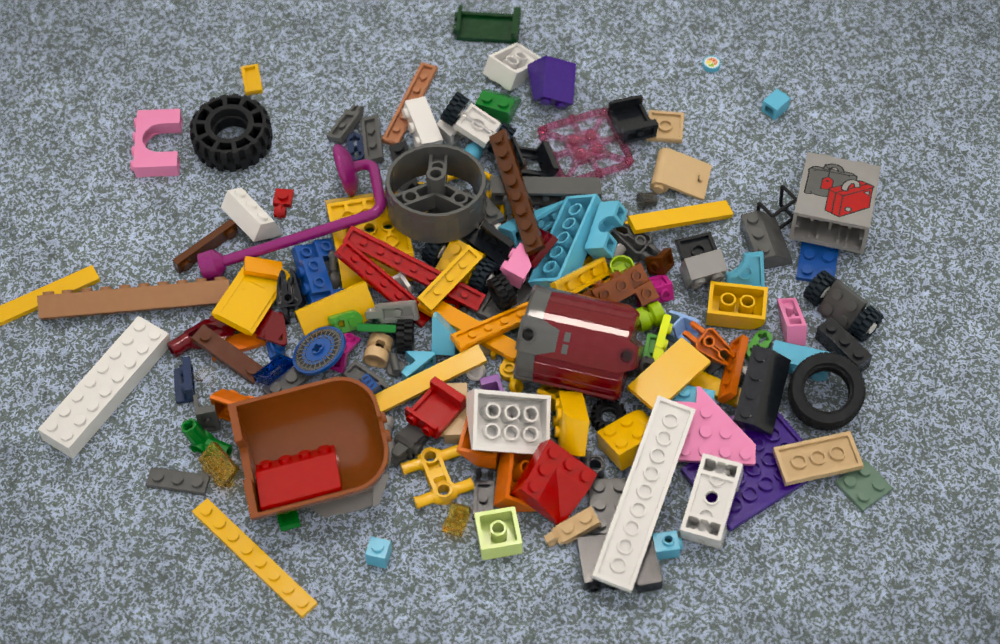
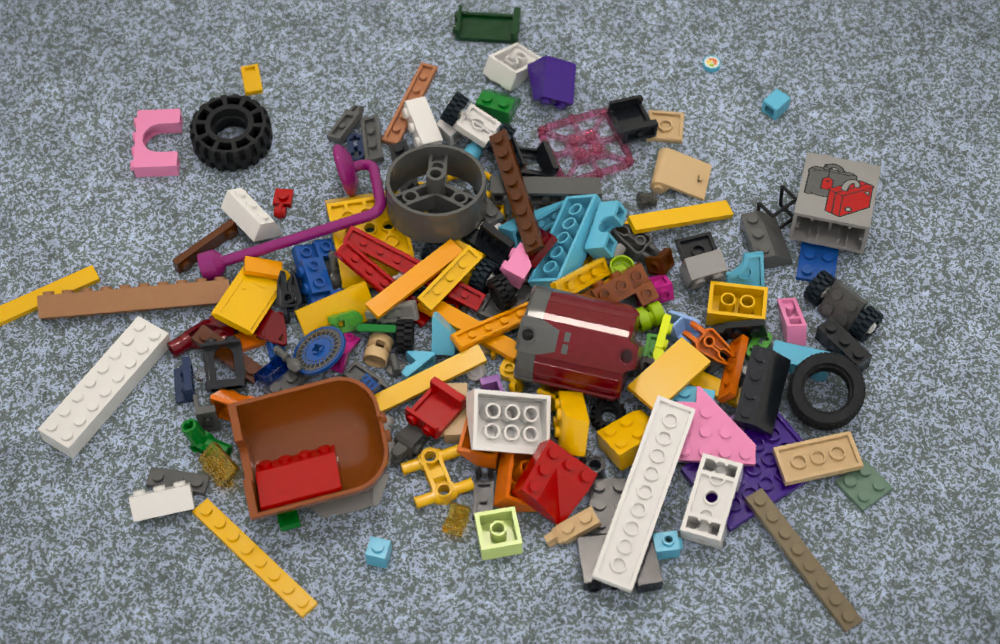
(161, 501): none -> white brick
(209, 349): none -> black panel
(292, 363): none -> dark grey piece
(413, 279): none -> light orange tile
(734, 329): none -> black hinge
(803, 560): none -> dark tan plate

